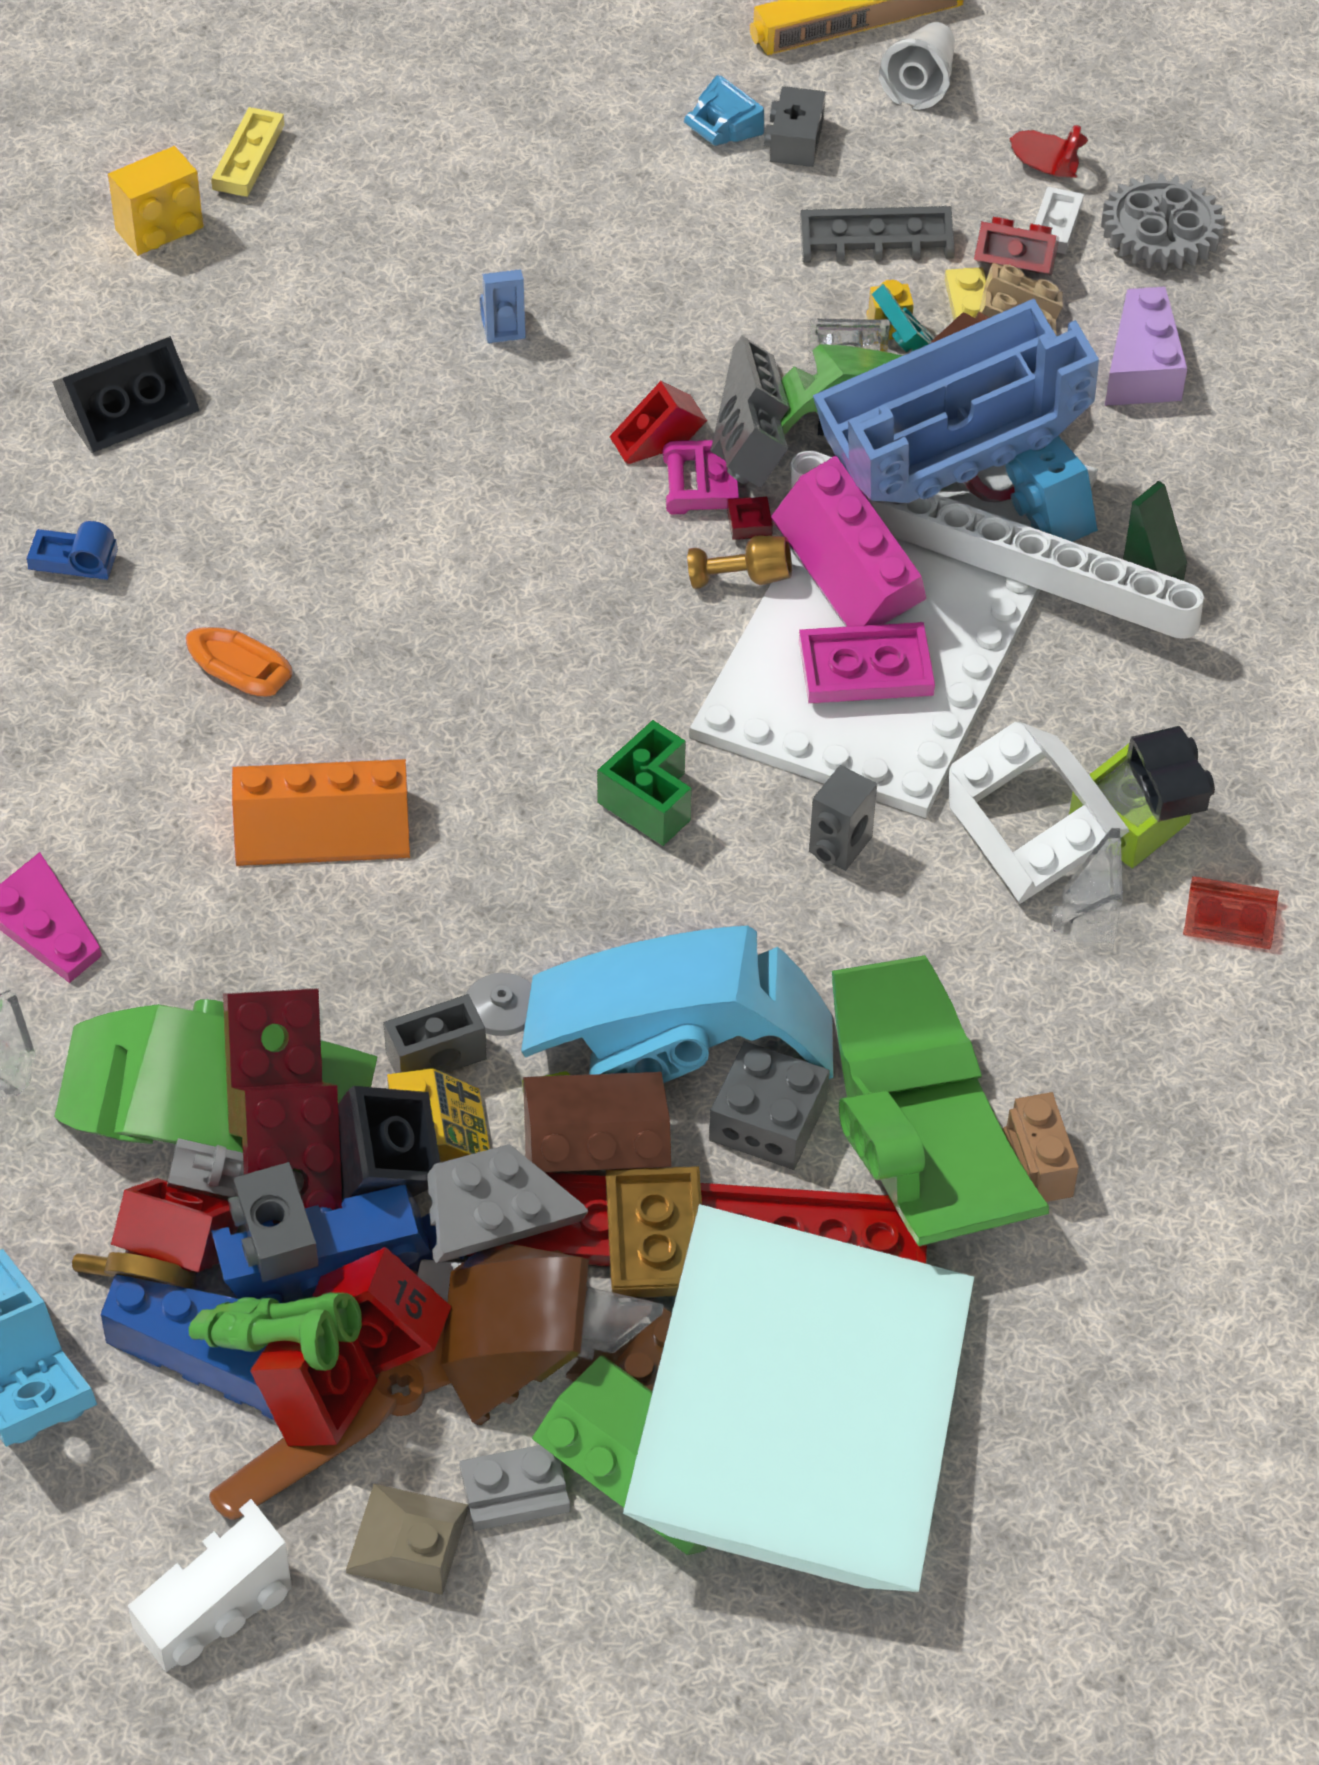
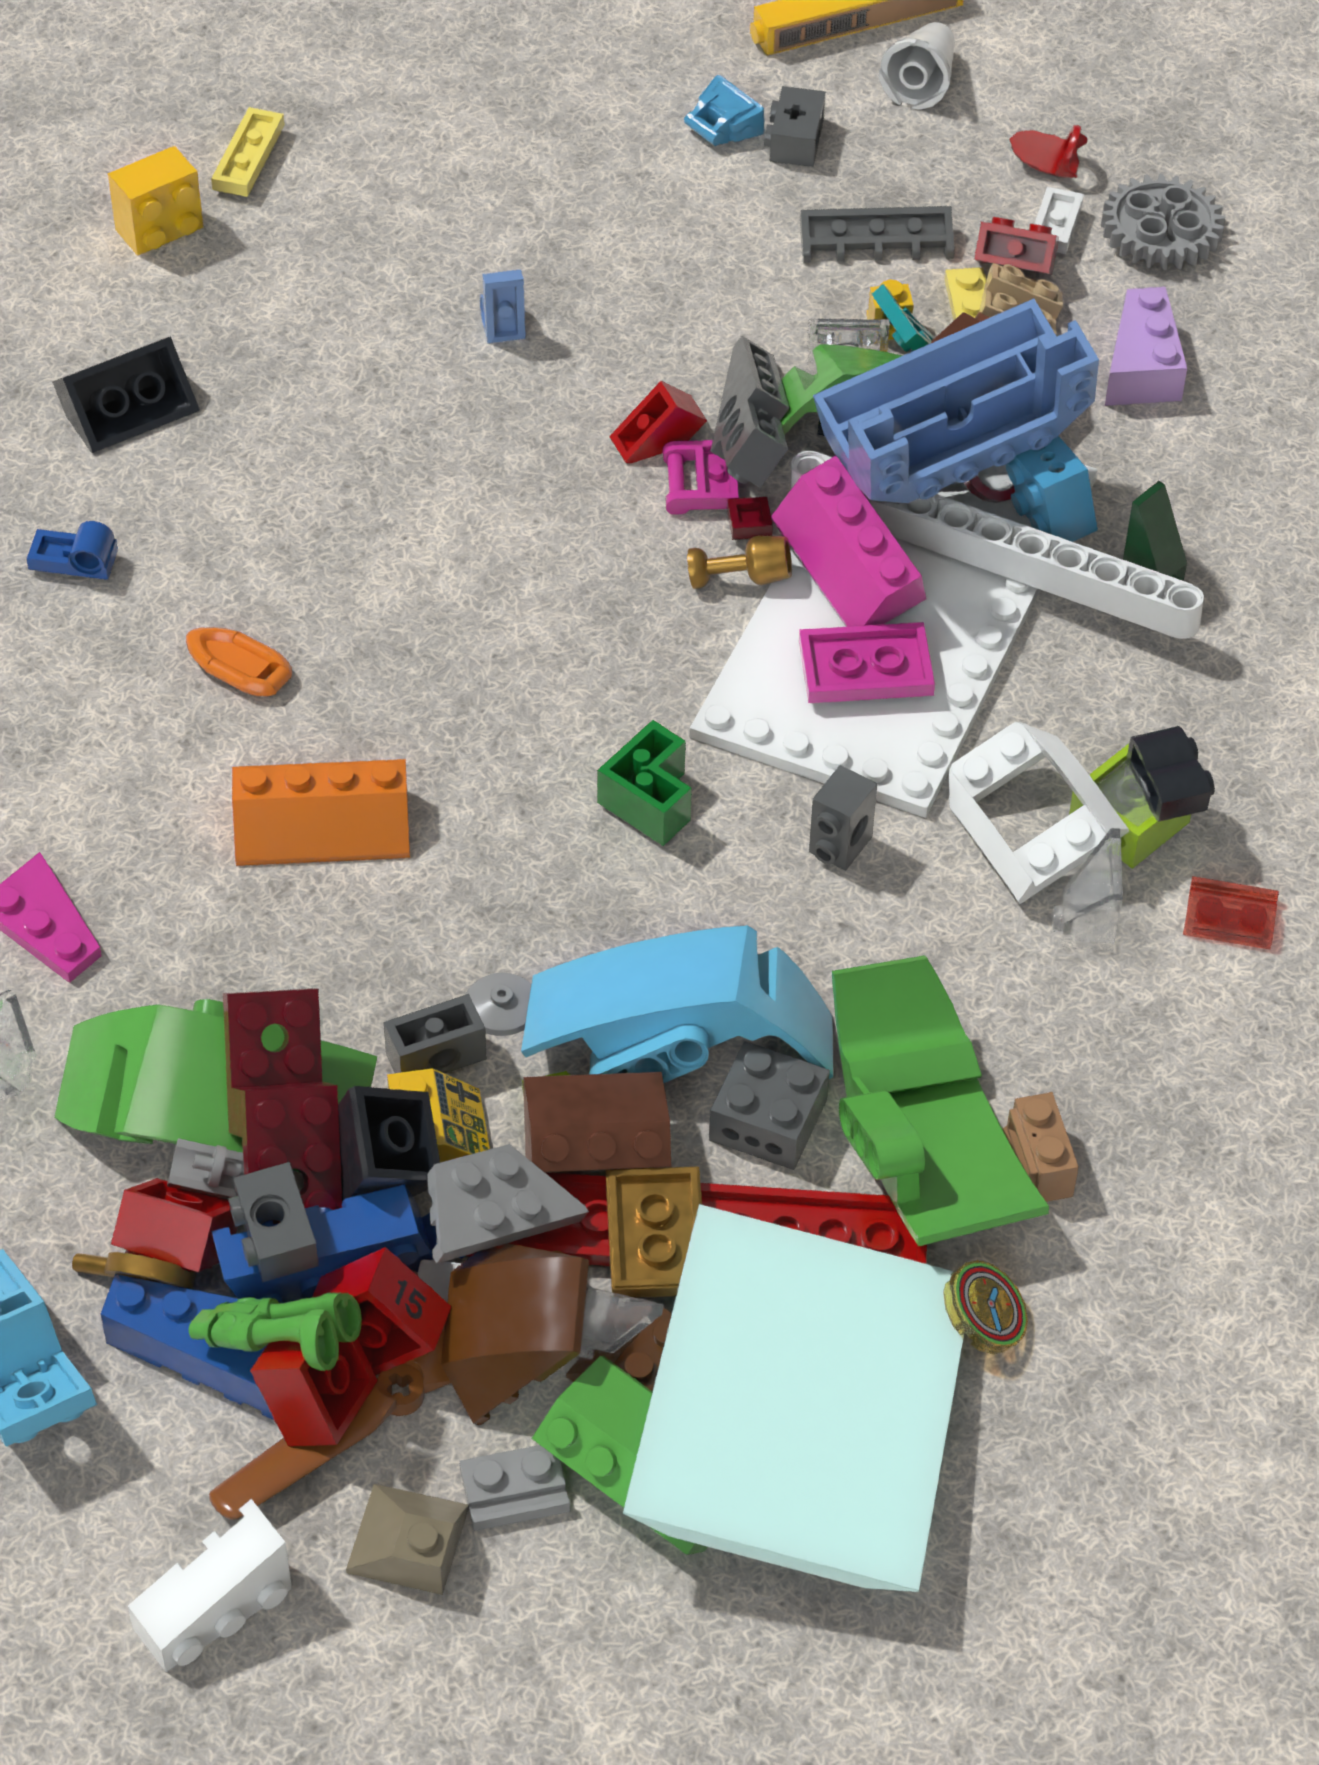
(985, 1307): none -> tile

